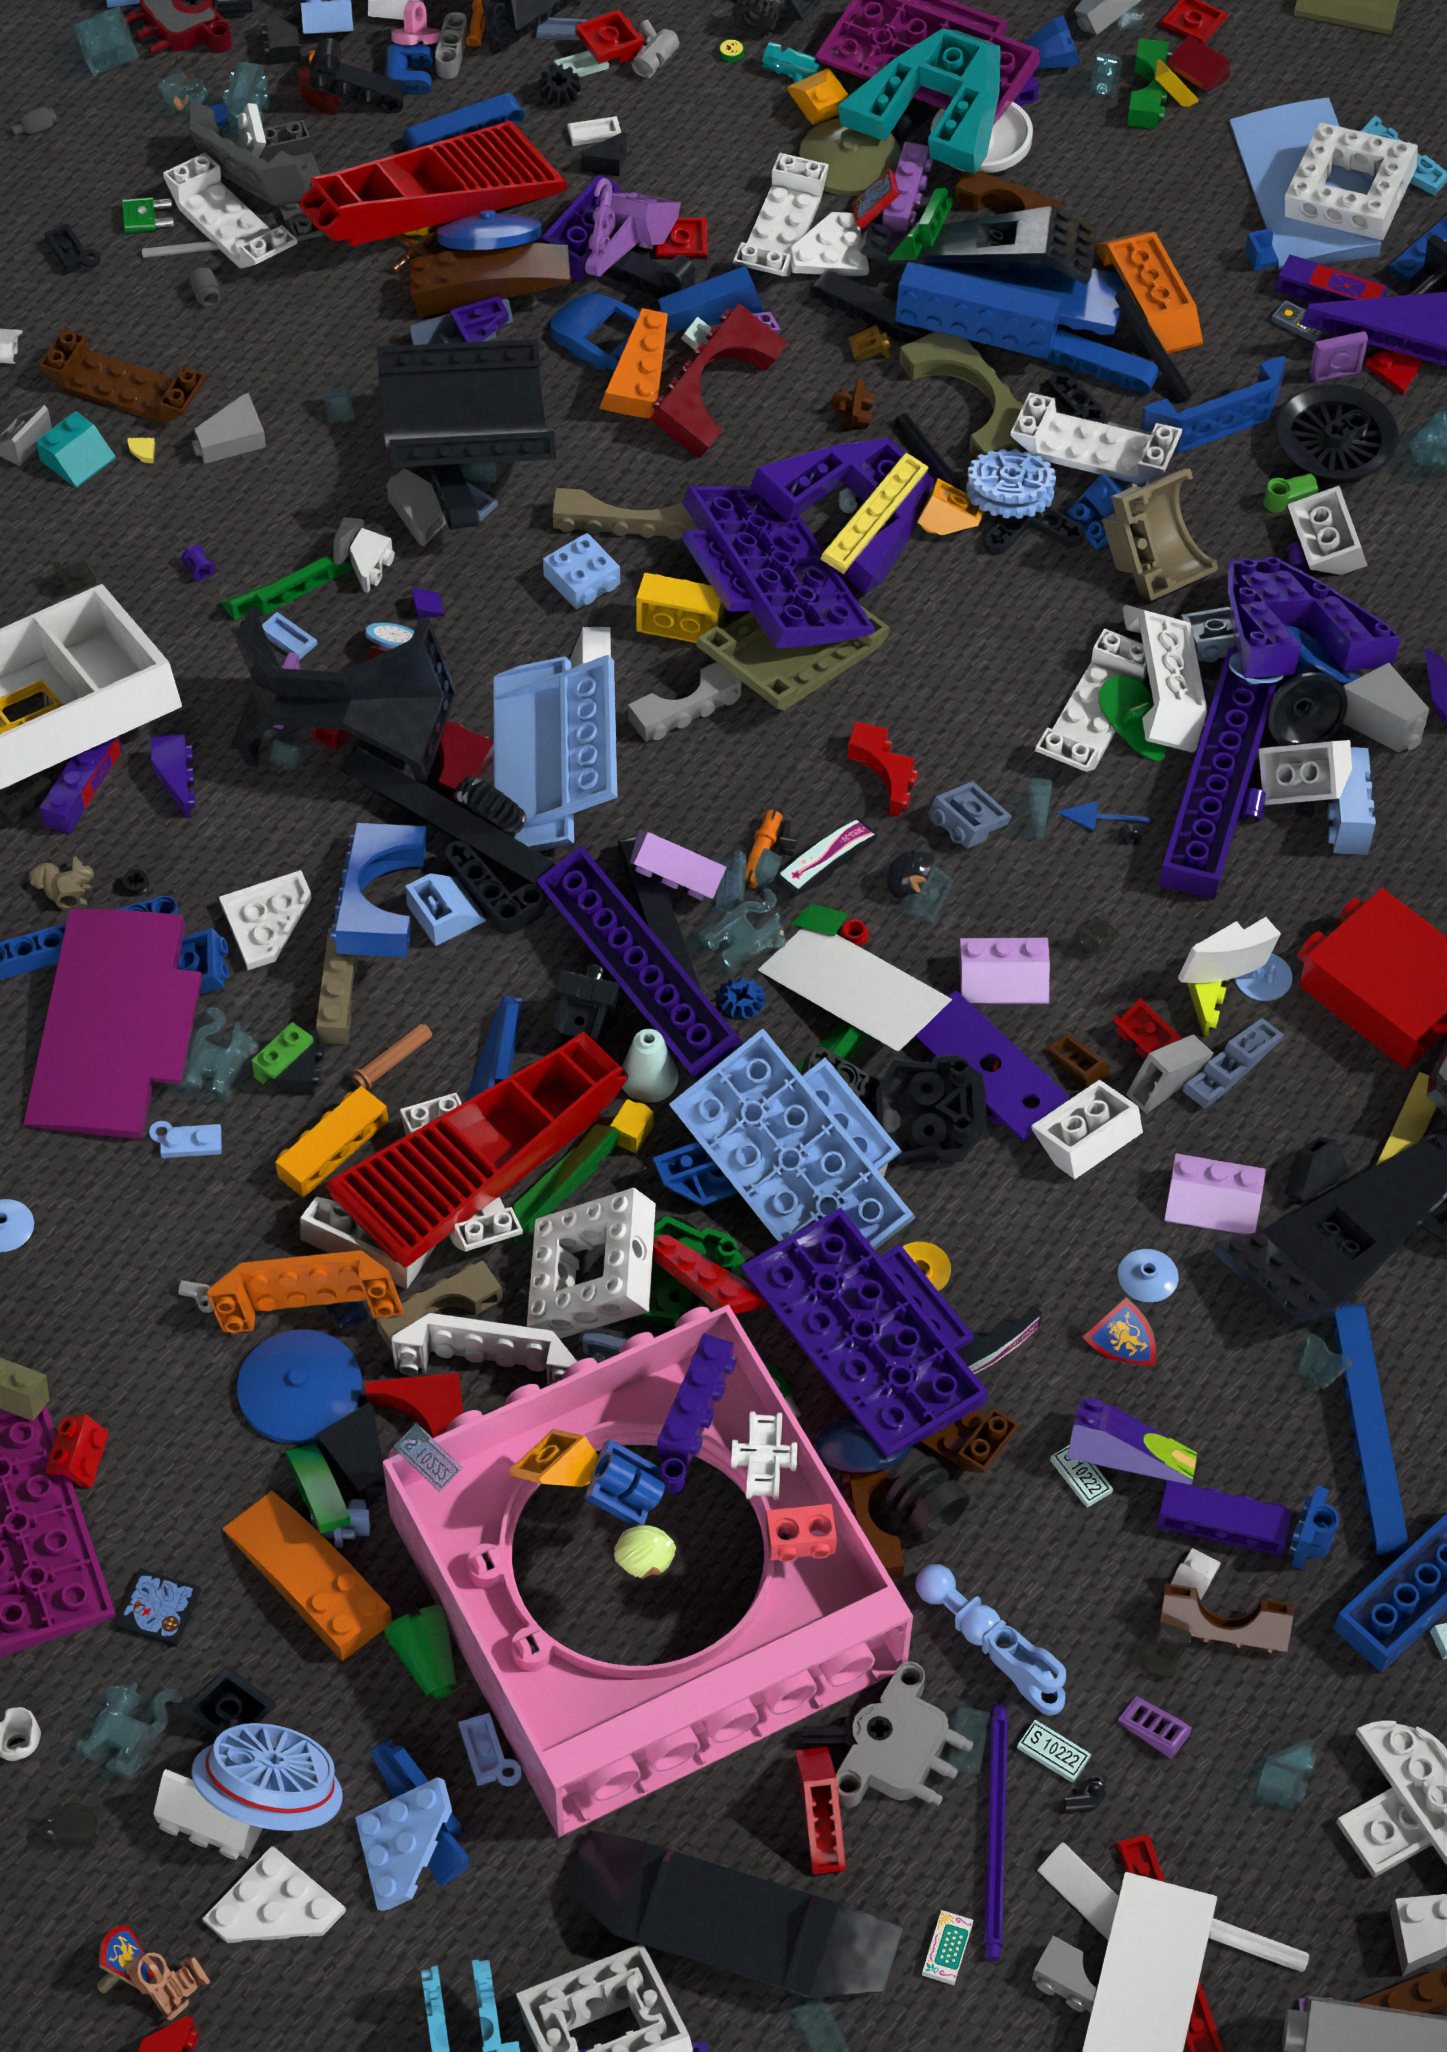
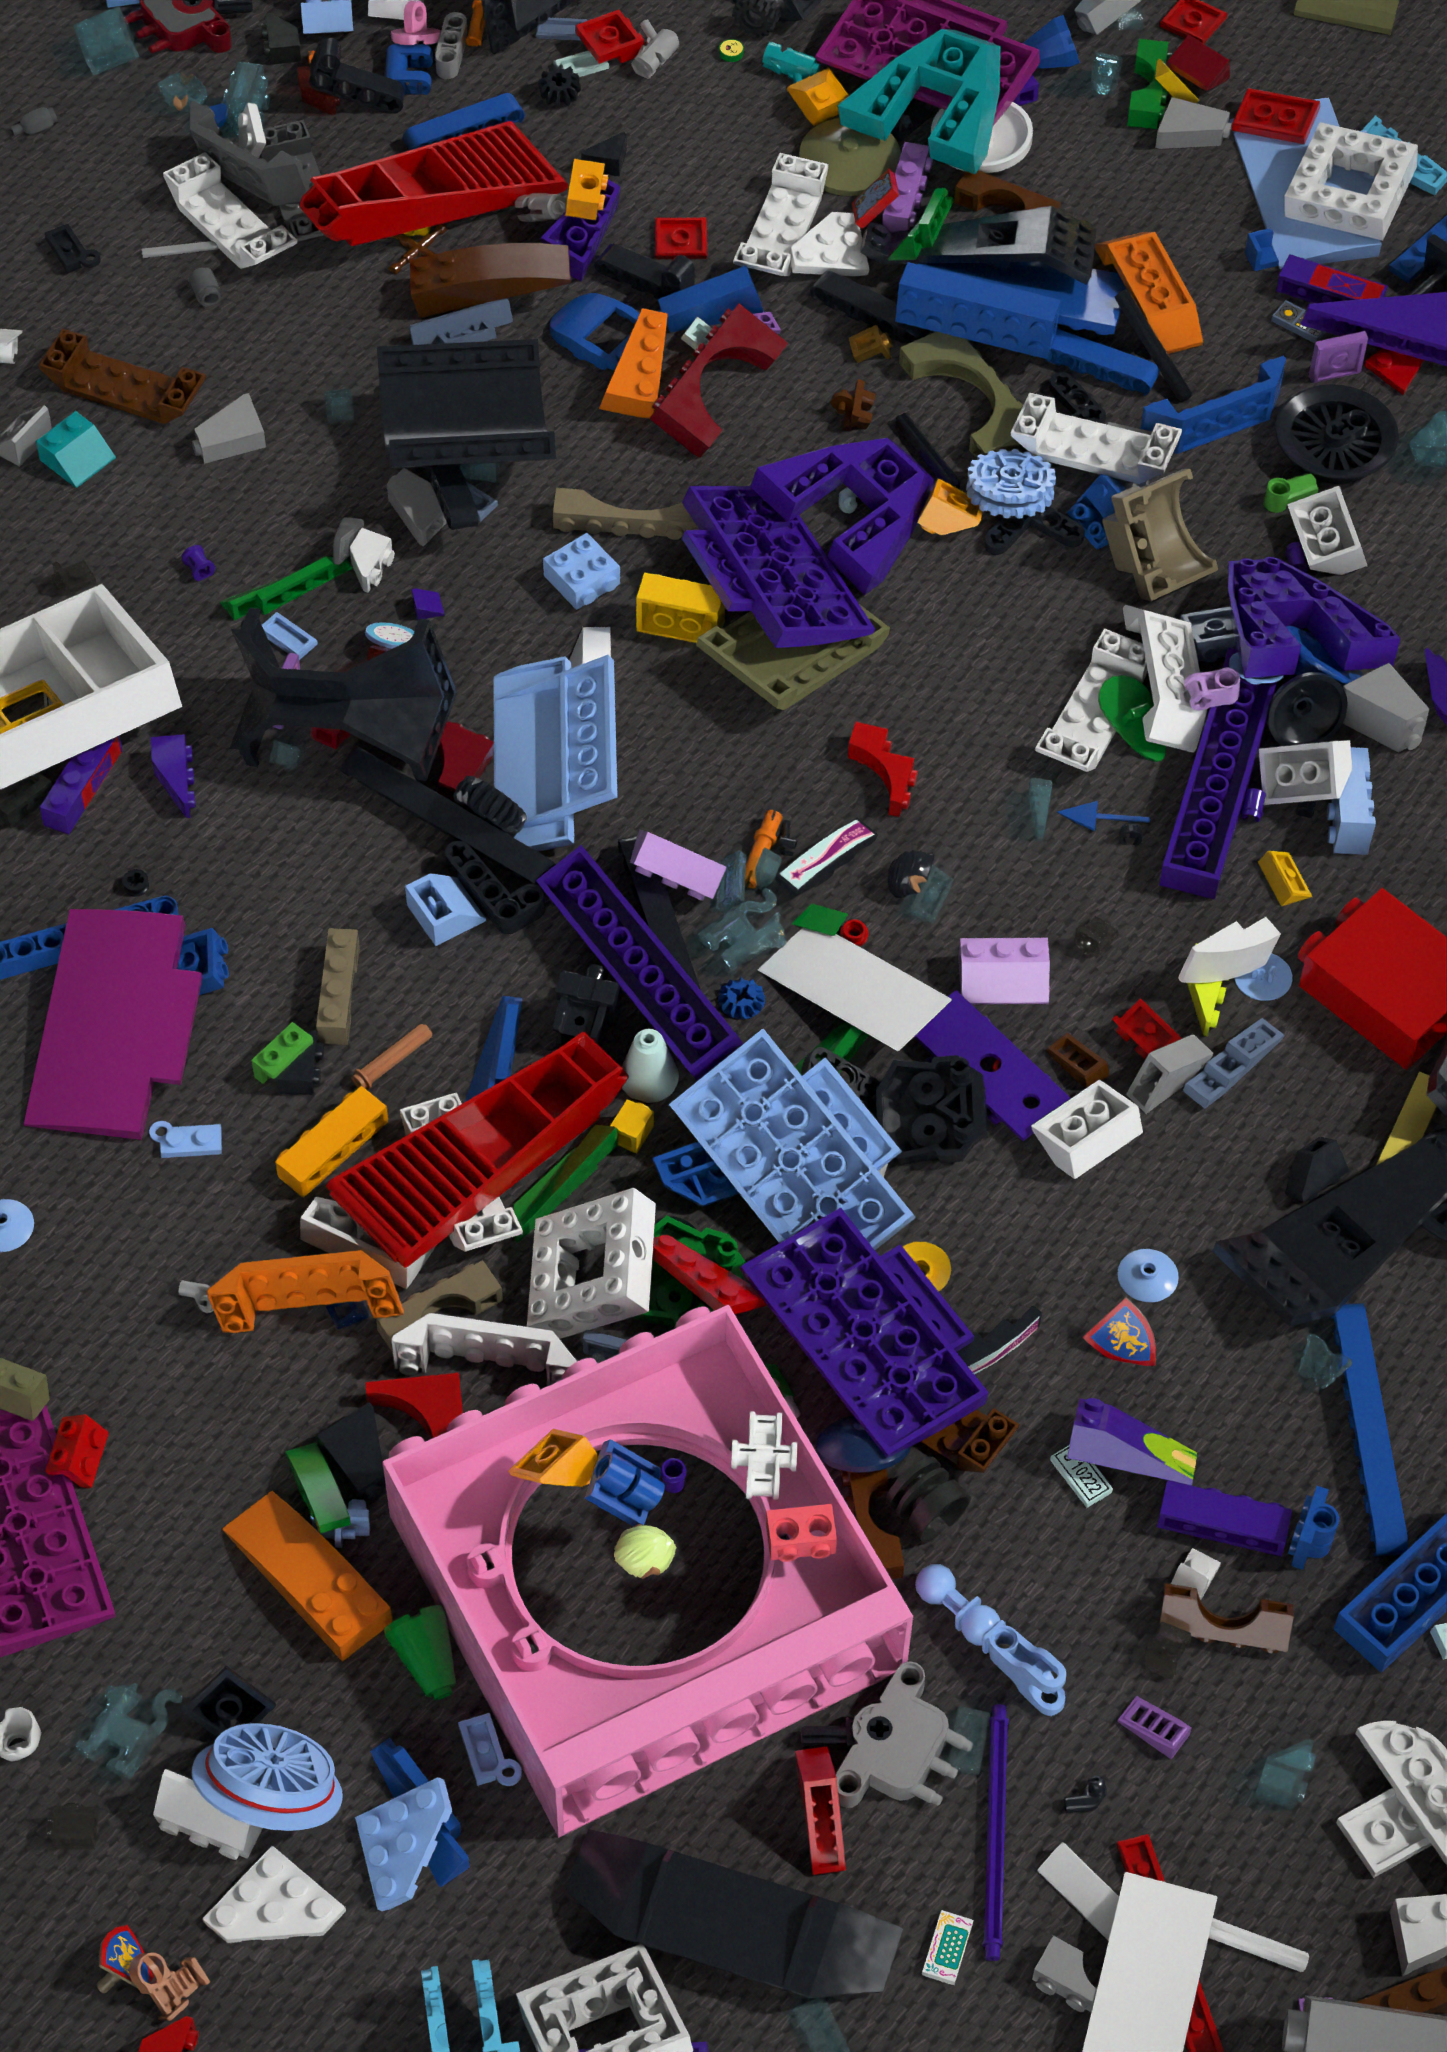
(63, 887): dark tan animal -> none
(140, 214): green piece -> none
(142, 448): light yellow tile -> none
(159, 1607): tile -> none
(216, 1061): clear light blue animal -> none
(265, 916): white plate -> none
(298, 1385): blue dish -> none
(361, 925): blue arch -> none
(428, 1457): clear light blue tile -> none
(479, 319): dark purple wing -> none
(489, 231): blue dish -> none
(542, 206): none -> light grey piece
(585, 189): none -> light orange brick
(593, 130): white tile -> none
(625, 222): medium lavender slope -> none
(657, 716): light grey arch -> none
(696, 1399): dark purple brick -> none
(874, 513): light yellow tile -> none
(968, 814): sand blue plate -> none
(1053, 1751): light aqua tile -> none
(1192, 126): none -> light grey slope
(1214, 688): none -> lavender piece
(1214, 1194): lavender slope -> none
(1276, 116): none -> red tile
(1284, 877): none -> yellow slope

